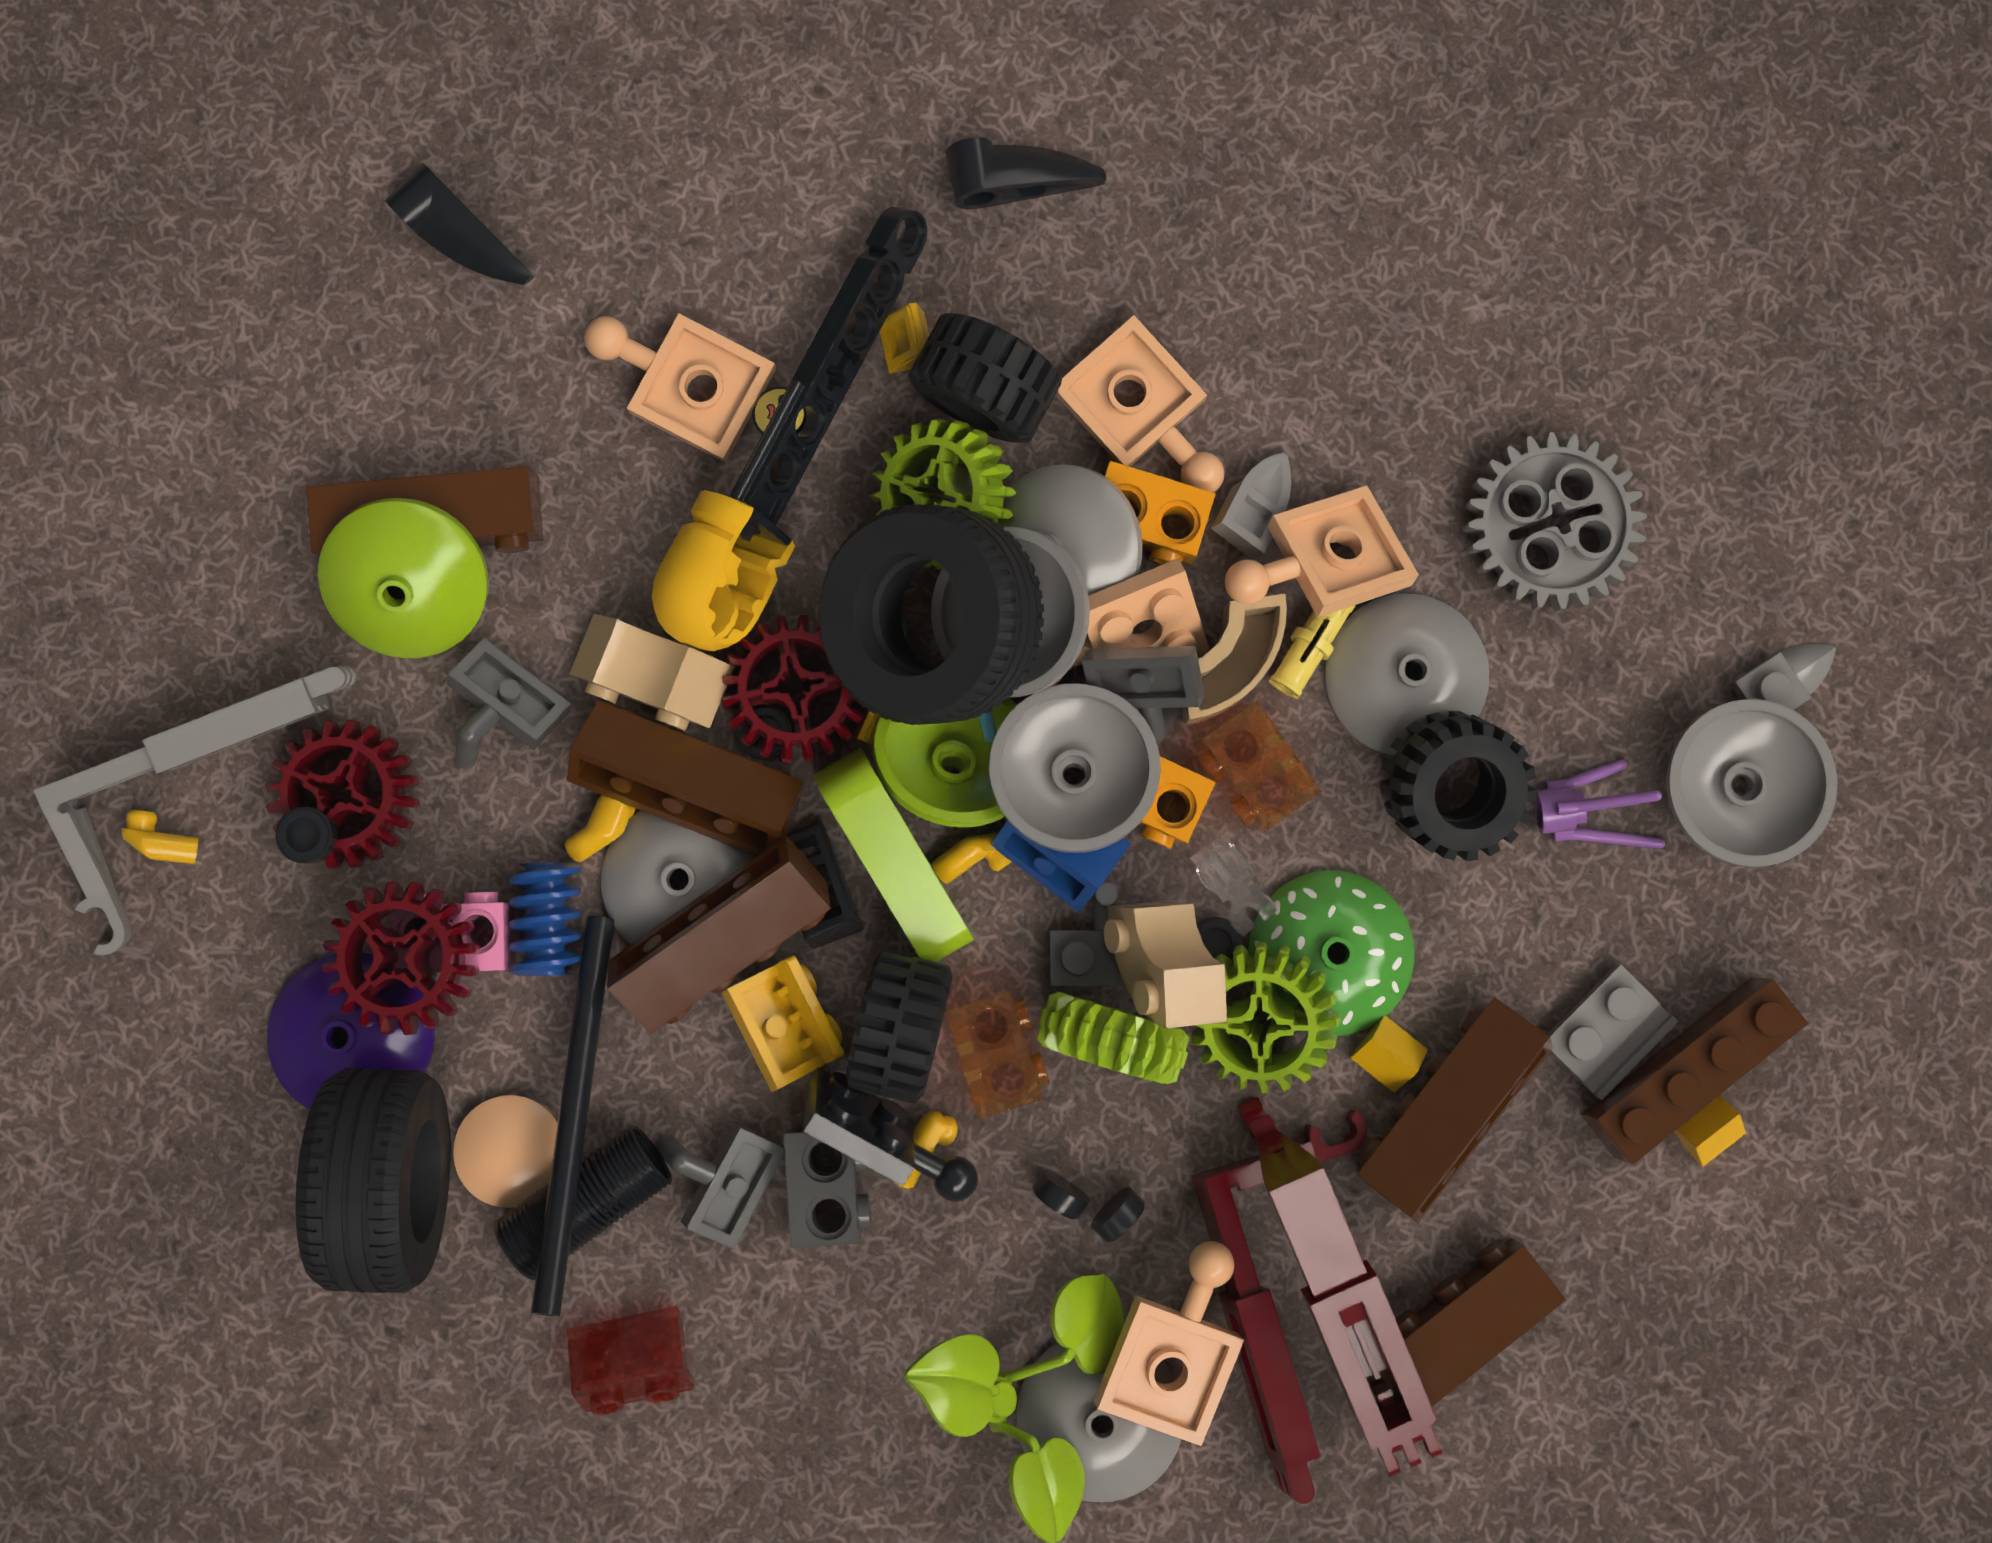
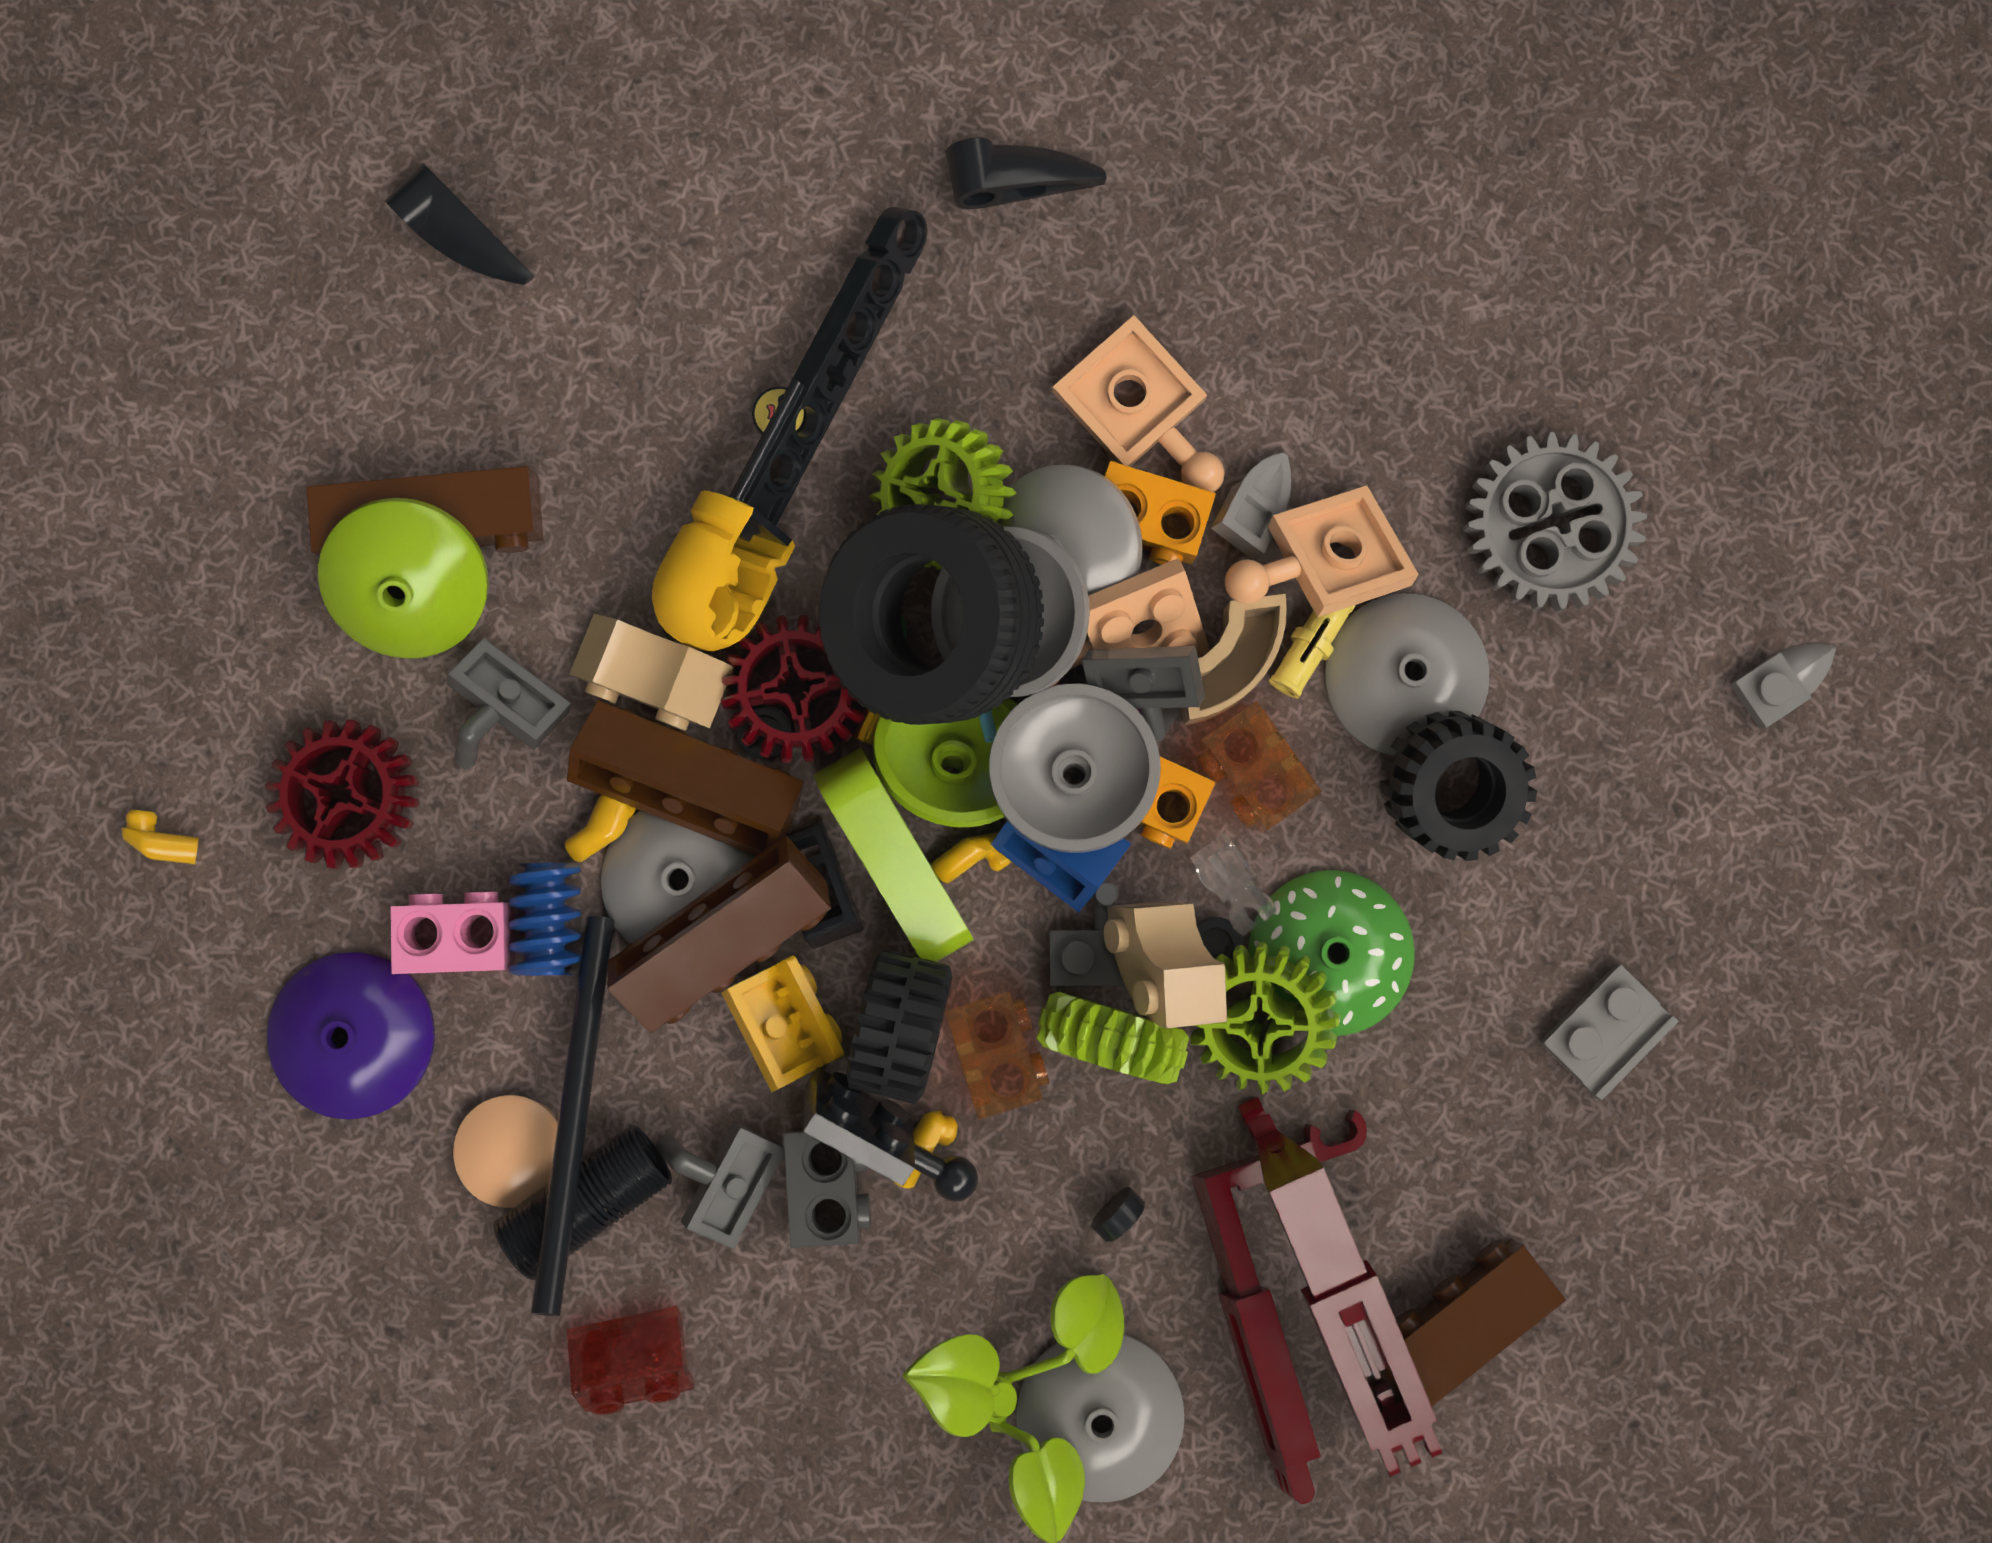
(165, 753): light grey hinge -> none
(306, 835): black tile -> none
(367, 927): dark red gear -> none
(373, 1180): black tyre -> none
(683, 355): light nougat plate -> none
(904, 337): yellow slope -> none
(985, 377): black tyre -> none
(1060, 1194): black tile -> none
(1159, 1333): light nougat plate -> none
(1389, 1054): yellow slope -> none
(1454, 1109): reddish brown brick -> none
(1561, 809): medium lavender plant -> none
(1694, 1069): reddish brown brick -> none
(1711, 1131): yellow slope -> none
(1786, 776): light grey dish -> none

